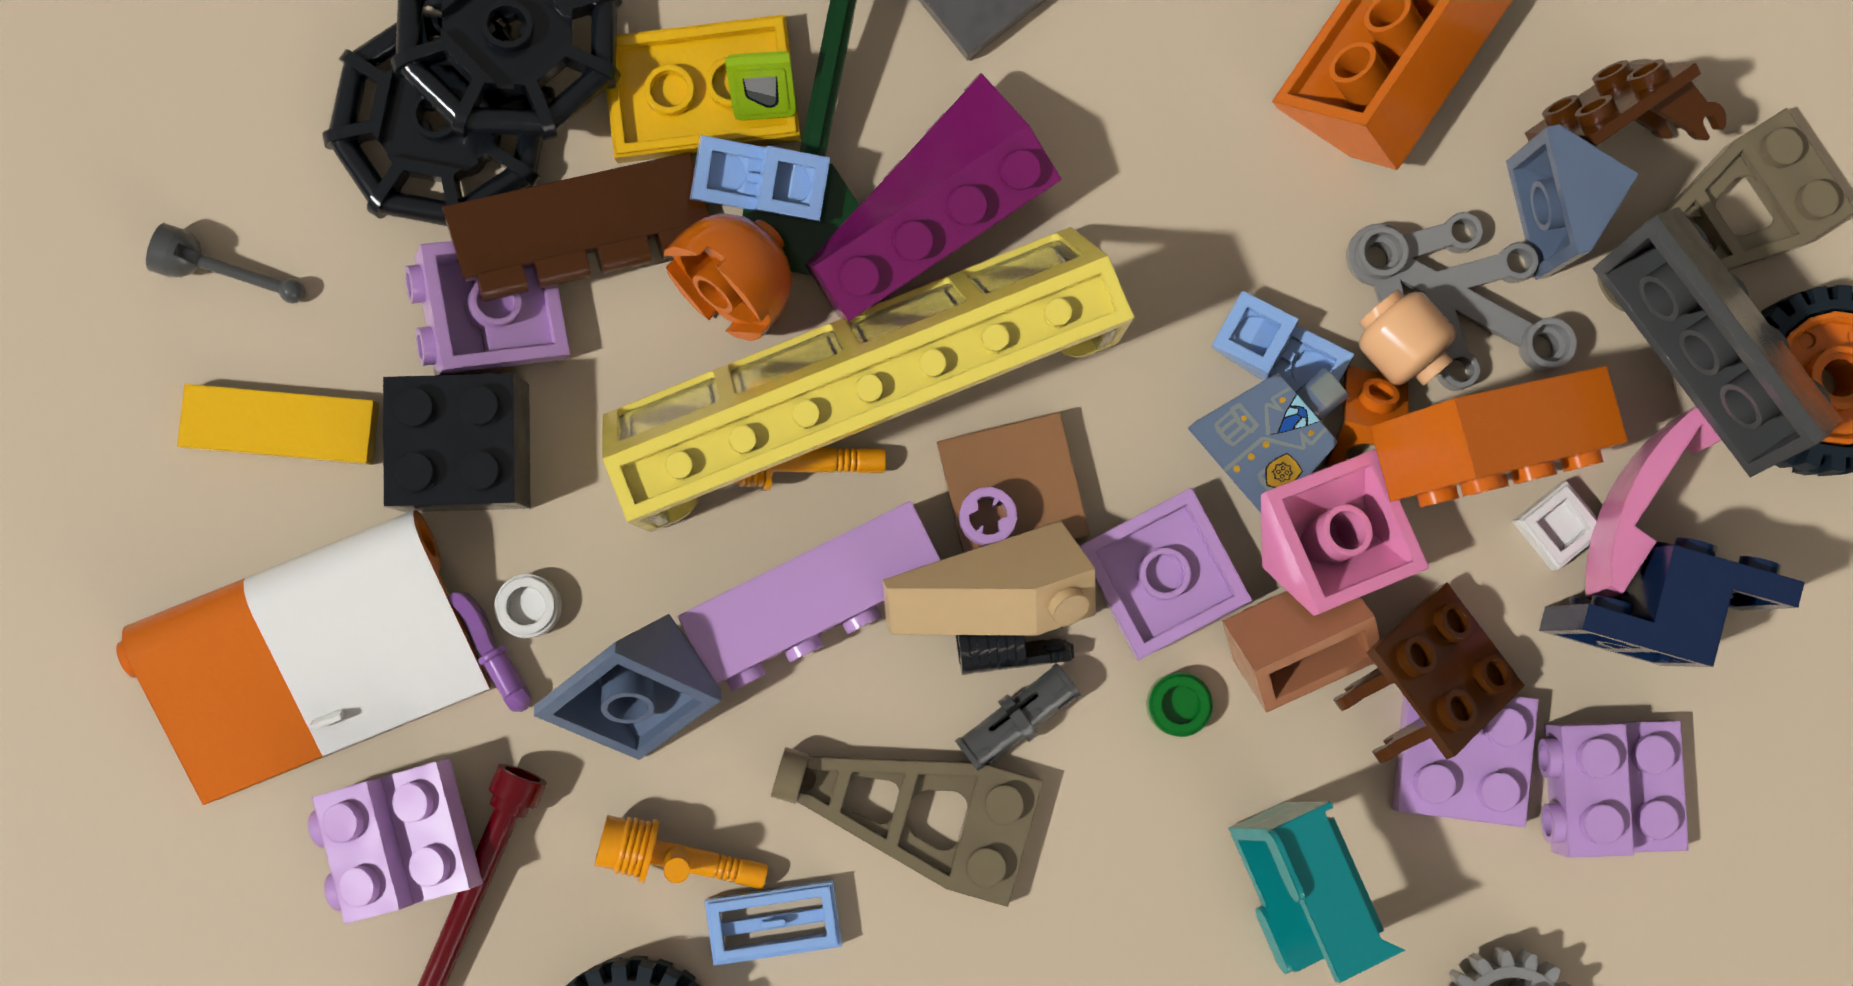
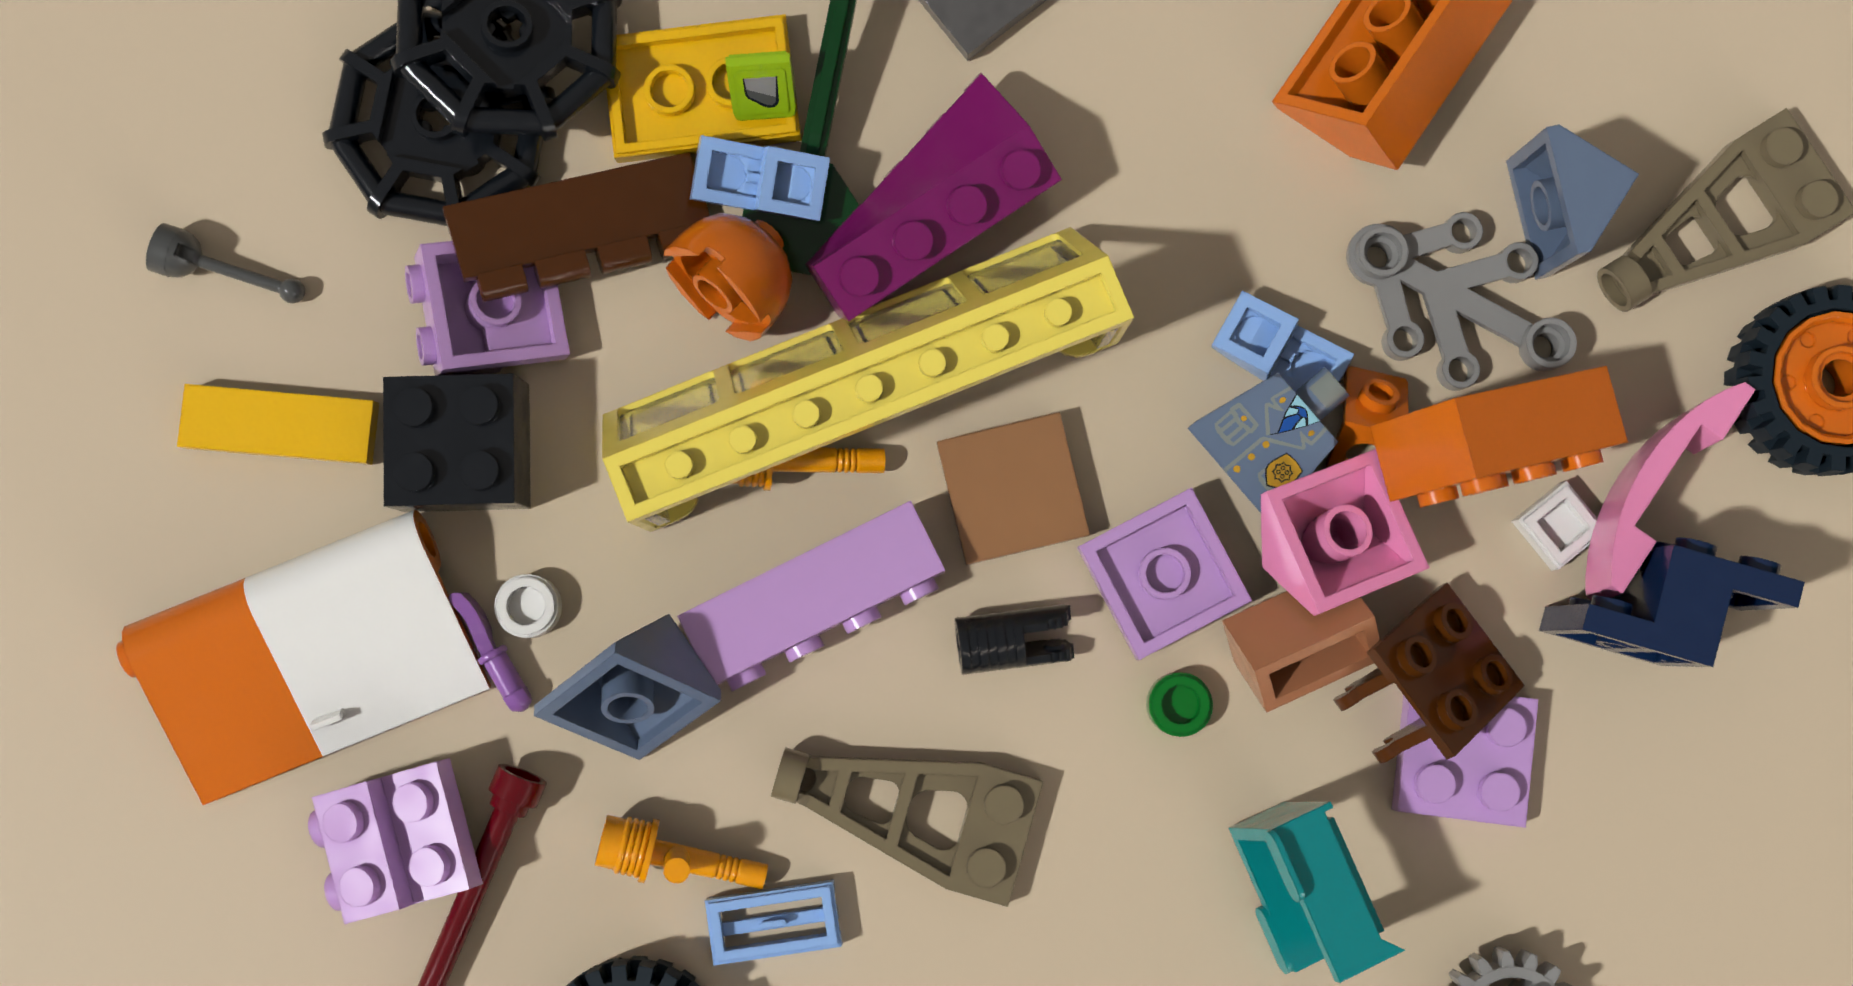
(970, 507): lavender bush -> none
(998, 589): tan slope -> none
(1018, 717): dark grey pin -> none
(1407, 338): light nougat head -> none
(1613, 788): lavender plate -> none
(1636, 93): reddish brown plate -> none
(1717, 342): dark grey slope -> none

